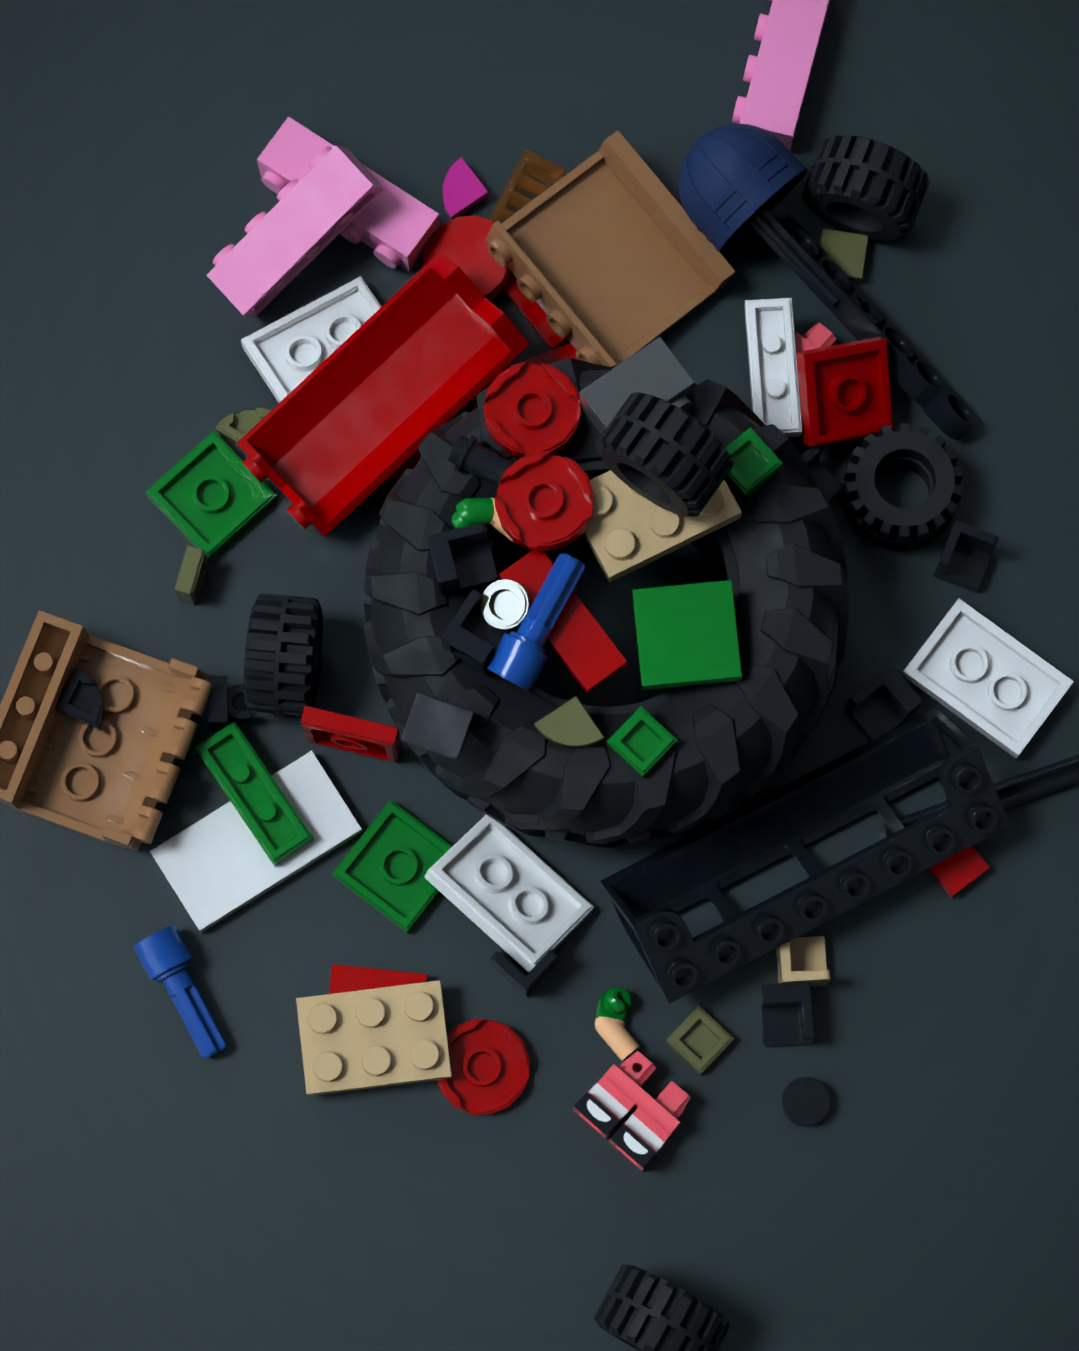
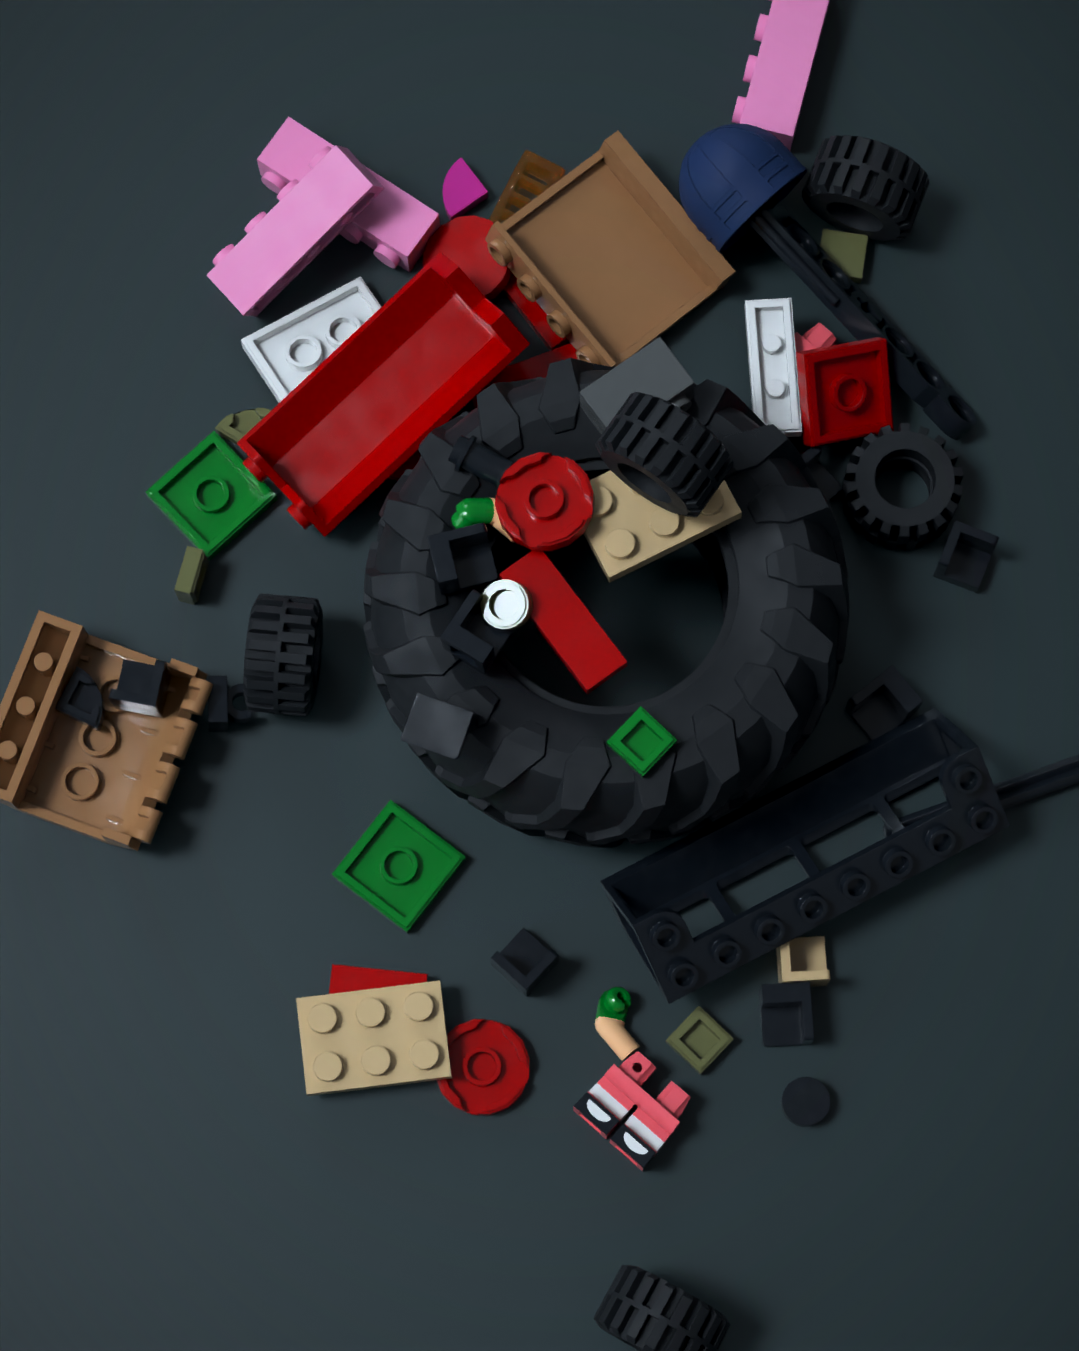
(142, 688): none -> black panel
(167, 960): blue piece -> none
(221, 865): white tile -> none
(254, 793): green tile -> none
(351, 734): red tile -> none
(508, 892): white tile -> none
(520, 418): red tile -> none
(522, 654): blue piece -> none
(570, 726): olive tile -> none
(686, 635): green tile -> none
(752, 462): green tile -> none
(959, 870): red tile -> none
(987, 678): white plate -> none

